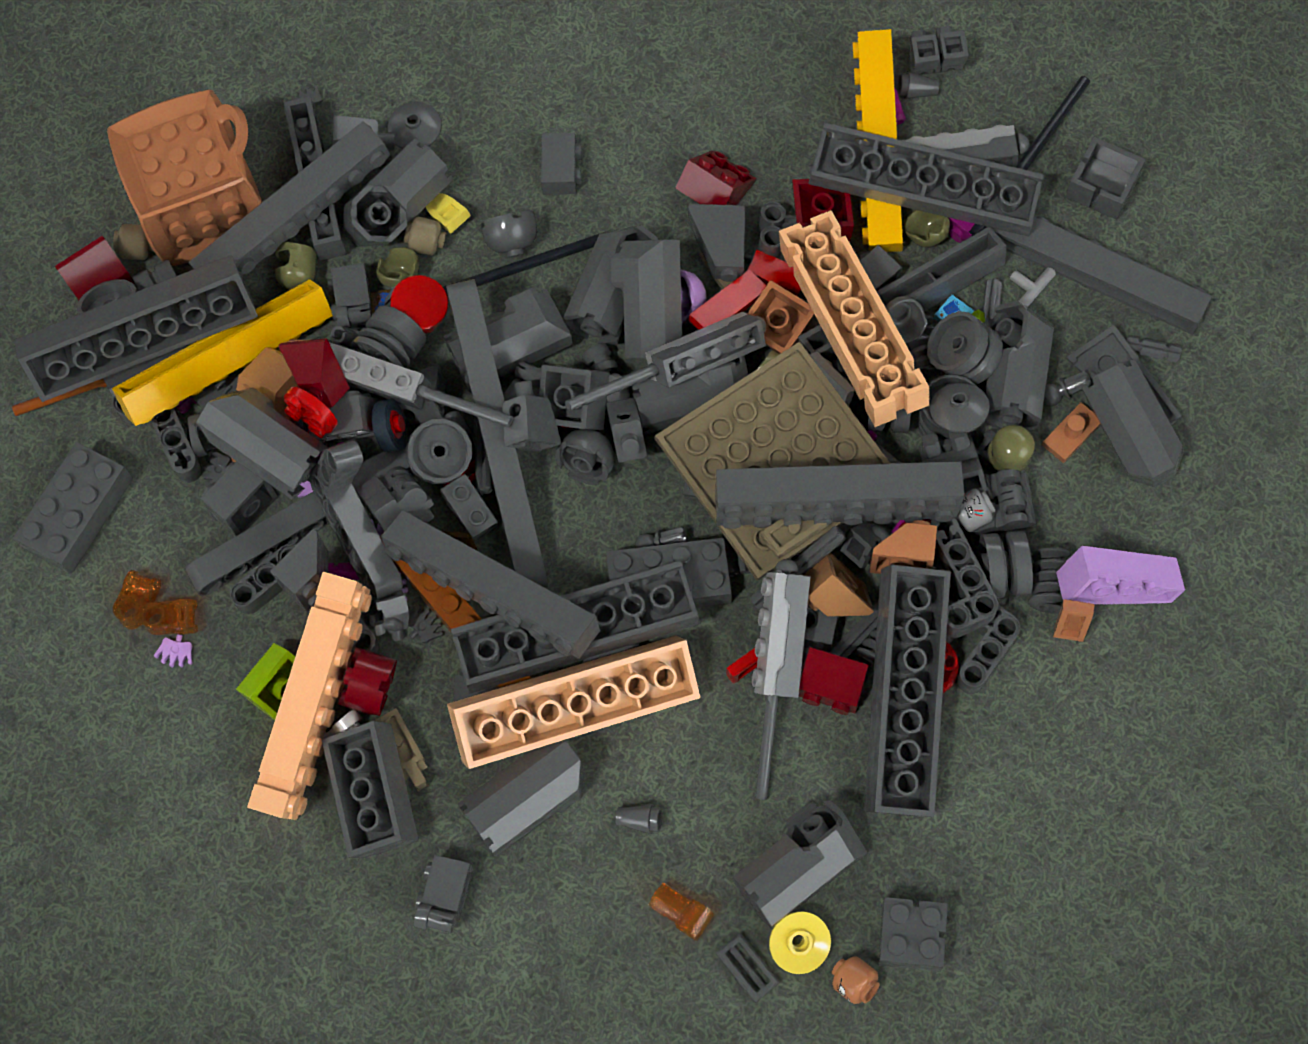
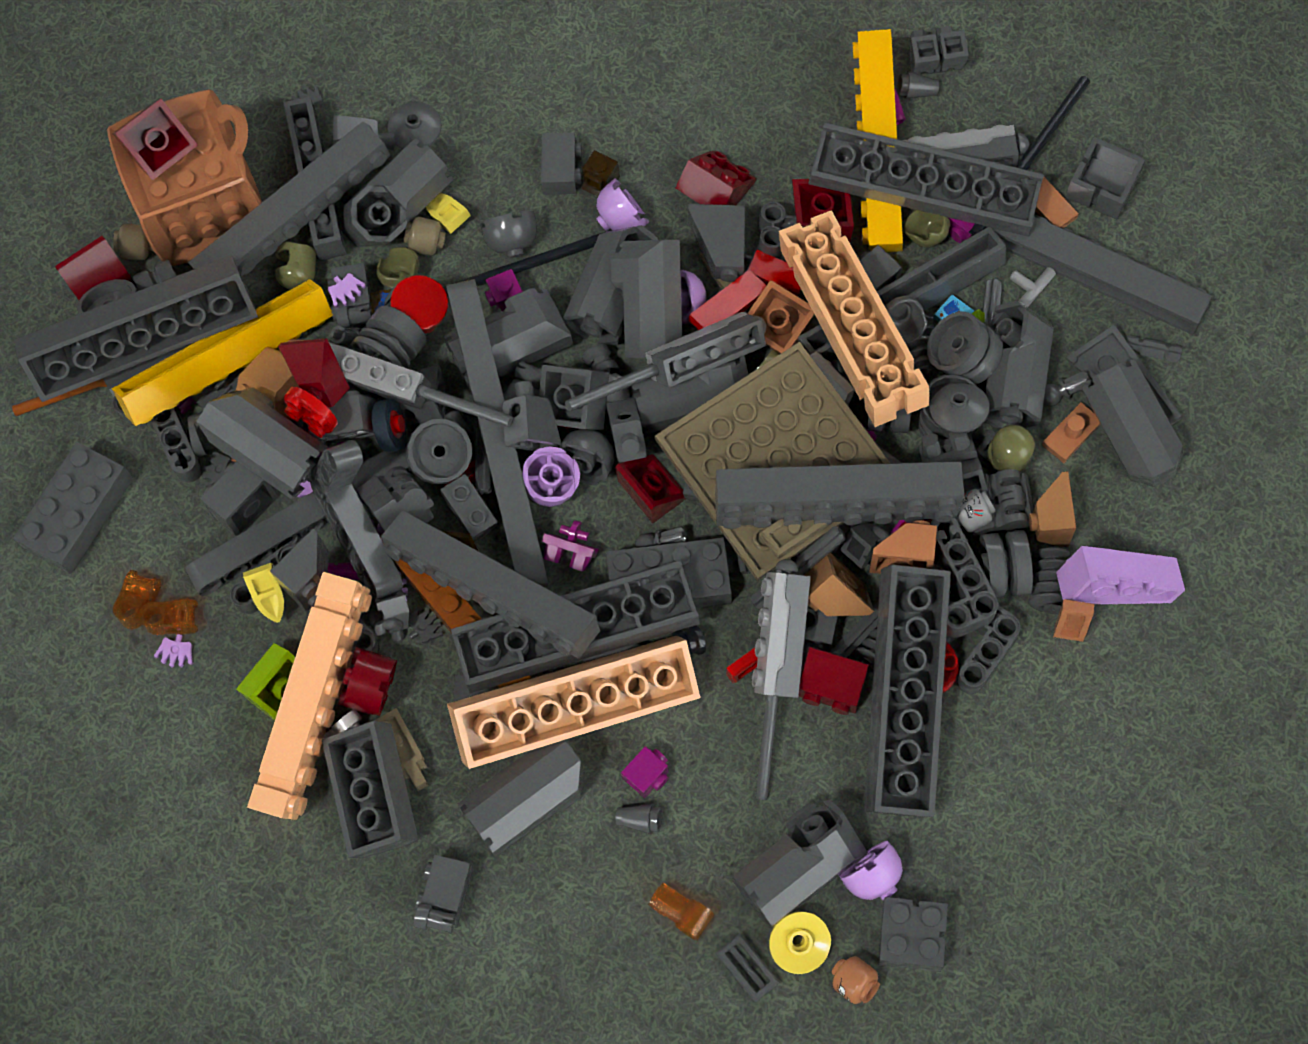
(155, 139): none -> slope
(265, 592): none -> light yellow plate
(344, 289): none -> lavender piece
(501, 288): none -> magenta brick
(550, 476): none -> lavender cylinder
(581, 553): none -> magenta hips
(598, 172): none -> dark brown window
(618, 208): none -> lavender cylinder
(646, 772): none -> magenta brick
(650, 486): none -> dark red slope
(694, 638): none -> black wheel
(874, 873): none -> lavender cylinder
(1054, 206): none -> nougat tile
(1054, 514): none -> medium nougat slope

